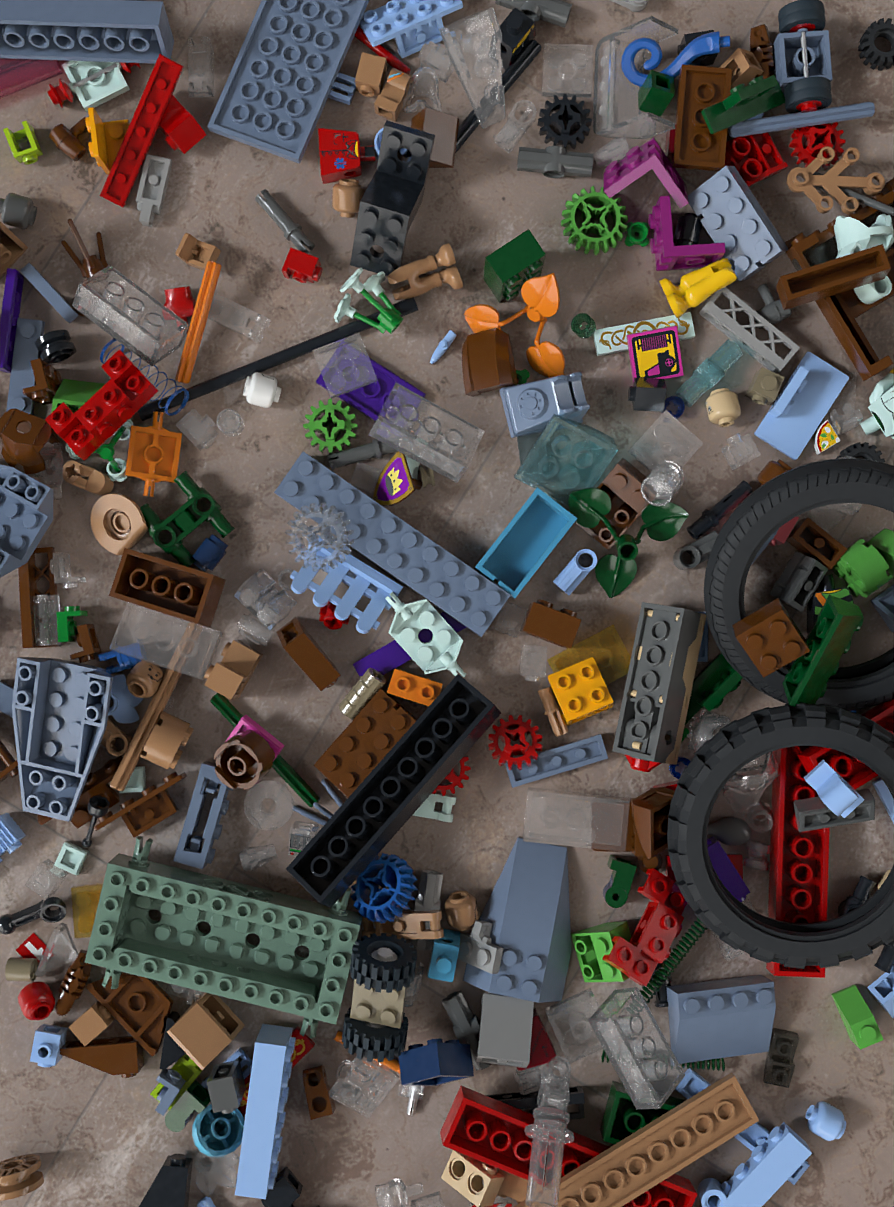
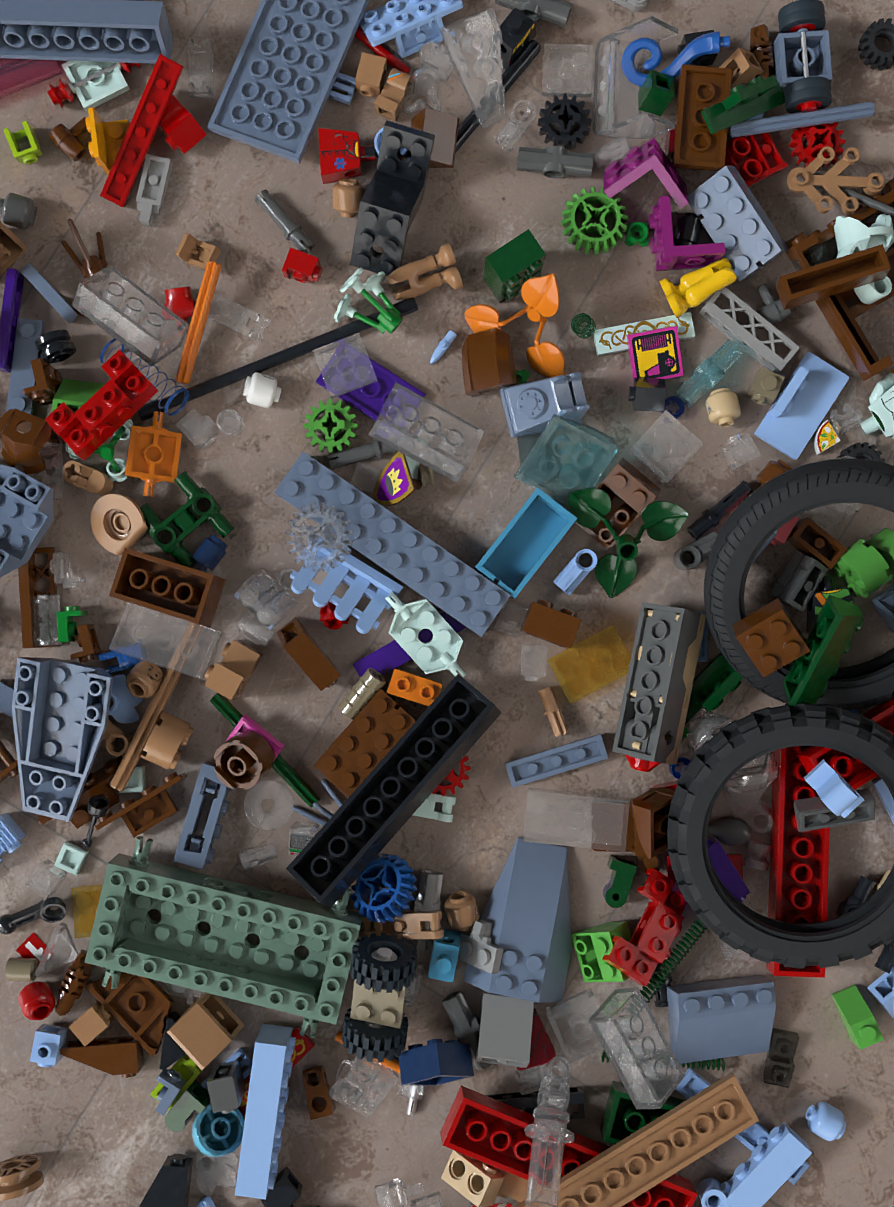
(520, 733): red gear -> none
(580, 691): light orange bracket -> none
(662, 483): clear wheel -> none

